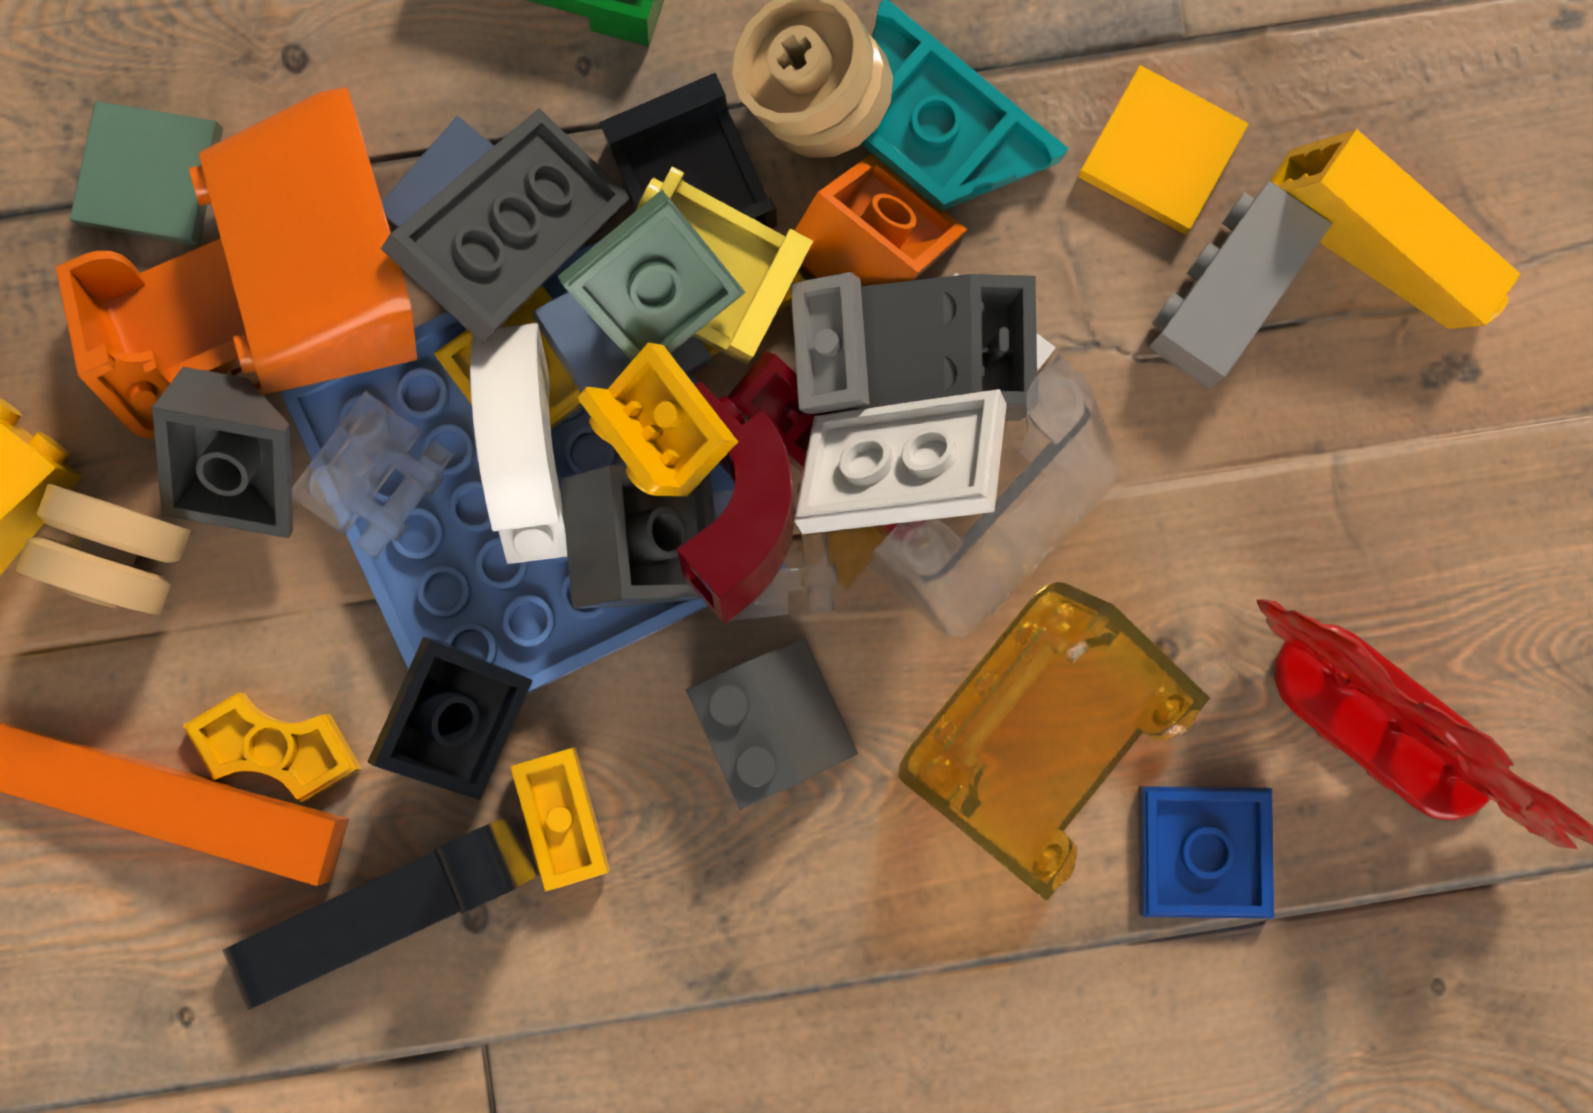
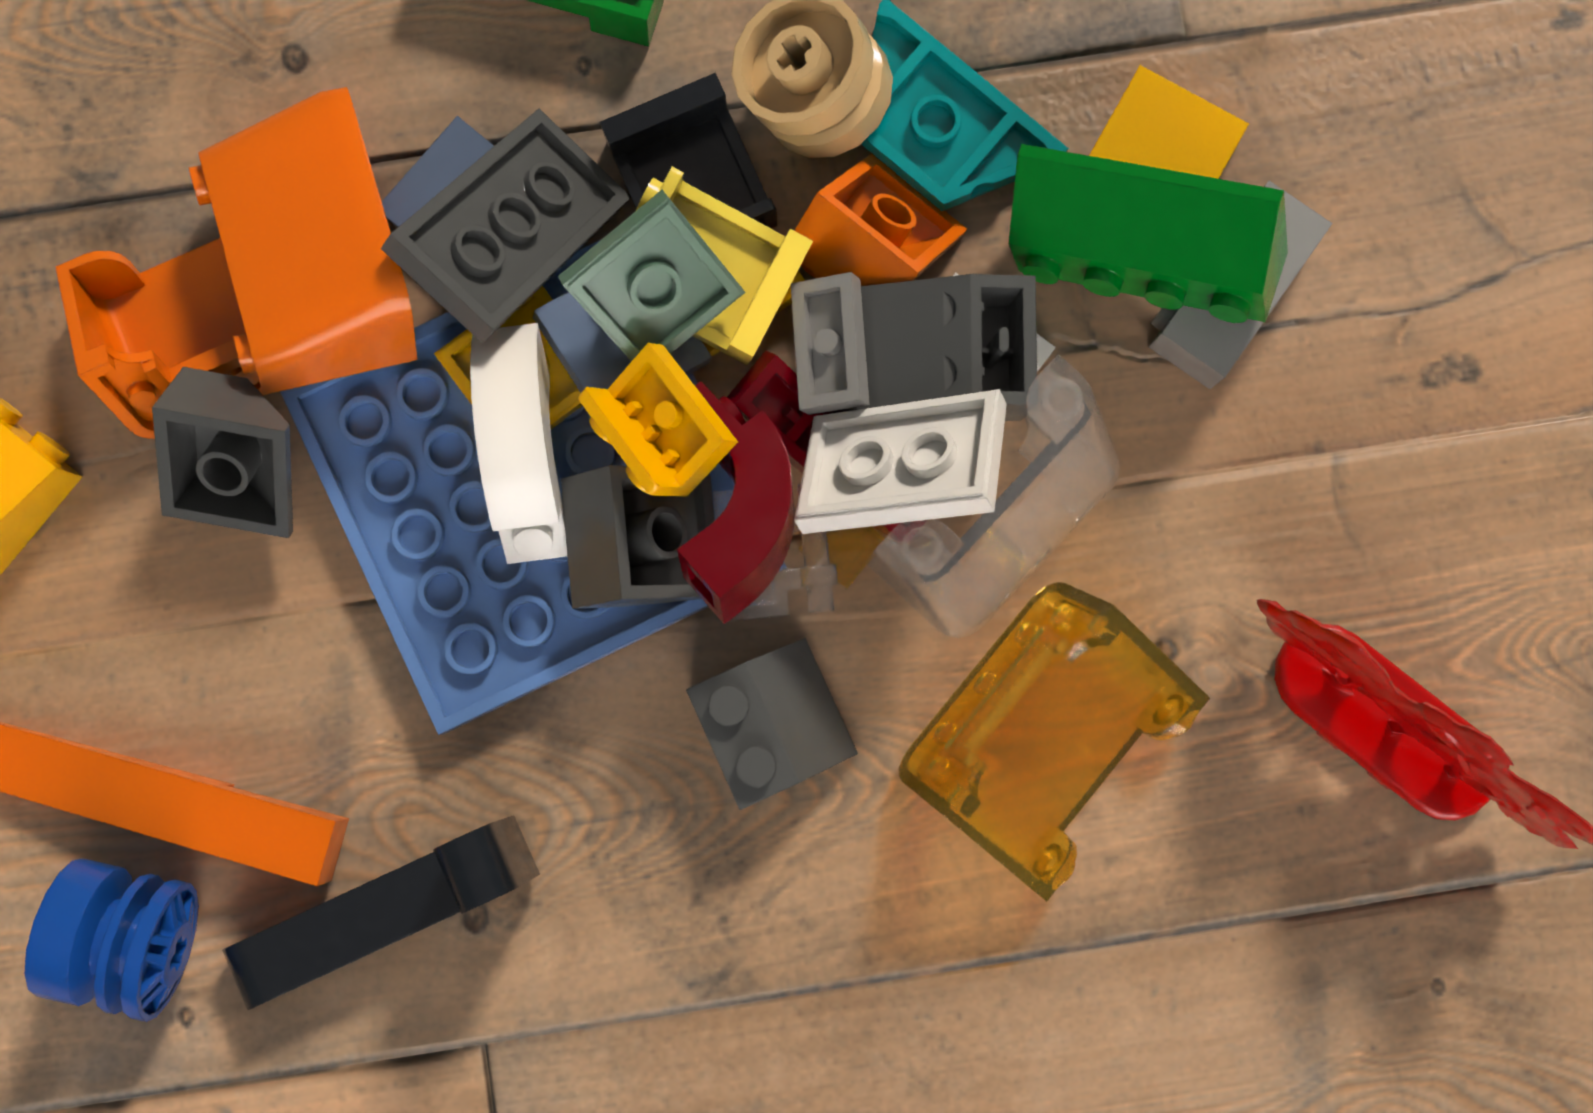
(103, 553): tan wheel -> none
(111, 939): none -> blue wheel
(139, 173): sand green tile -> none
(300, 755): yellow tile -> none
(358, 462): clear plate -> none
(450, 719): black slope -> none
(560, 819): yellow plate -> none
(1148, 233): none -> green slope
(1206, 852): blue tile -> none
(1397, 230): yellow slope -> none

